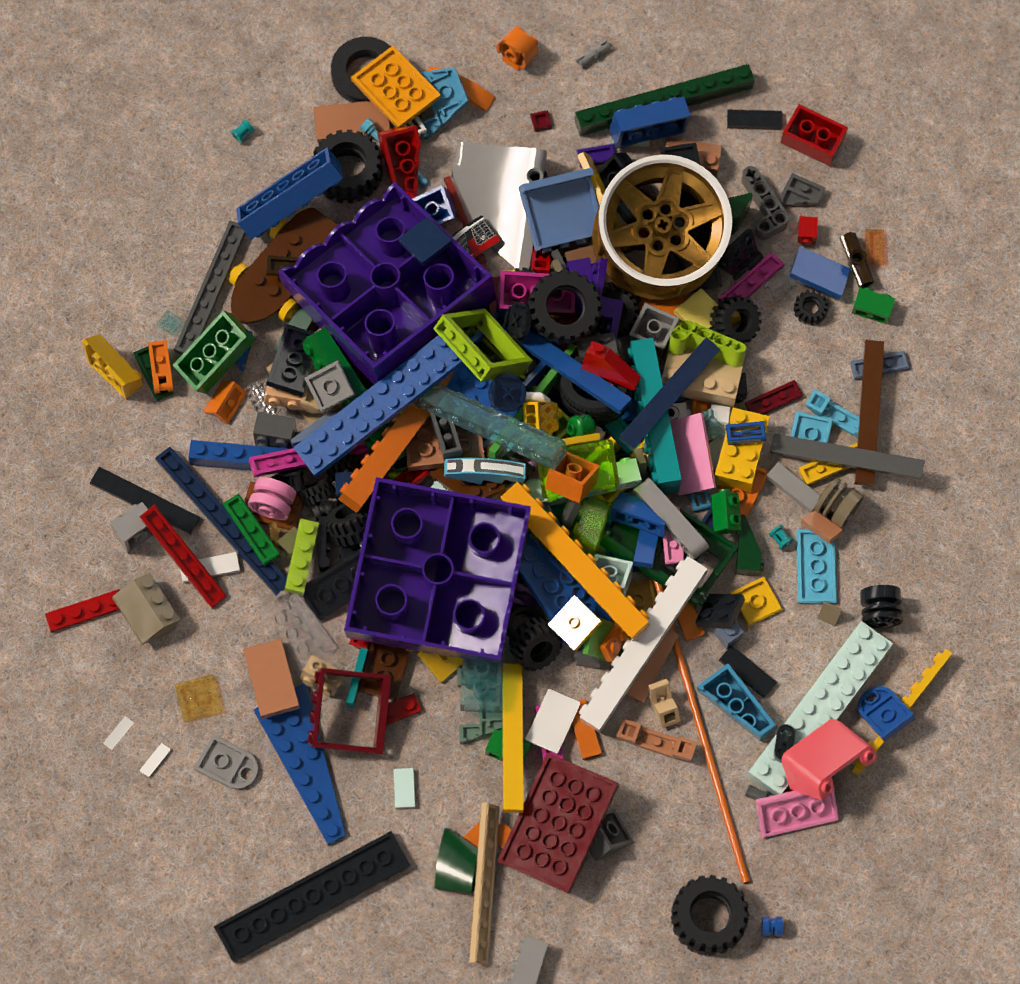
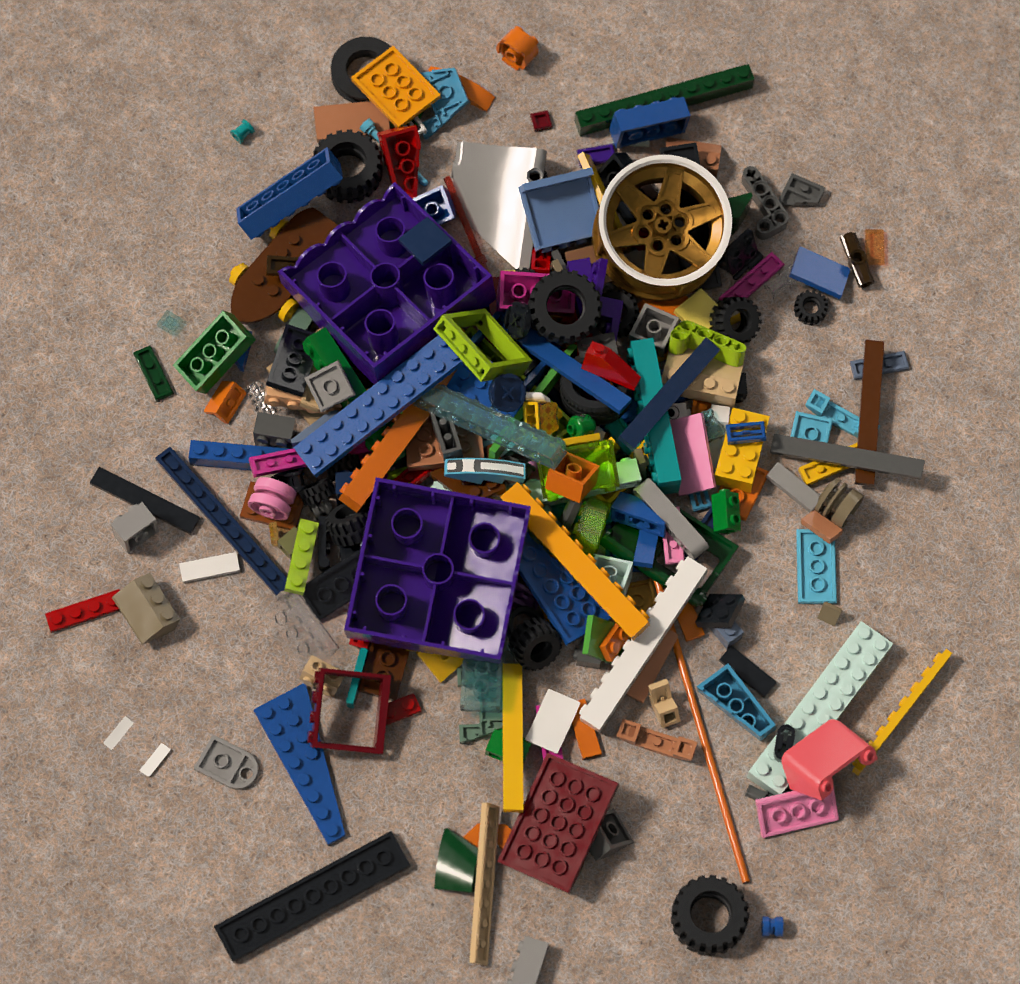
(111, 365): yellow wedge -> none
(160, 366): orange plate -> none
(182, 556): red tile -> none
(198, 698): clear yellow tile -> none
(211, 286): dark grey plate -> none
(251, 529): green tile -> none
(271, 678): nougat tile -> none
(404, 788): light aqua tile -> none
(476, 236): sticker -> none
(575, 623): plate -> none
(593, 53): light grey pin -> none
(748, 552): dark green slope -> none
(754, 119): black tile -> none
(759, 601): yellow tile -> none
(775, 398): dark red tile -> none
(781, 537): teal bush -> none
(807, 230): red brick -> none
(814, 134): red brick -> none
(873, 305): green brick -> none
(881, 606): black wheel -> none
(886, 713): blue tile -> none

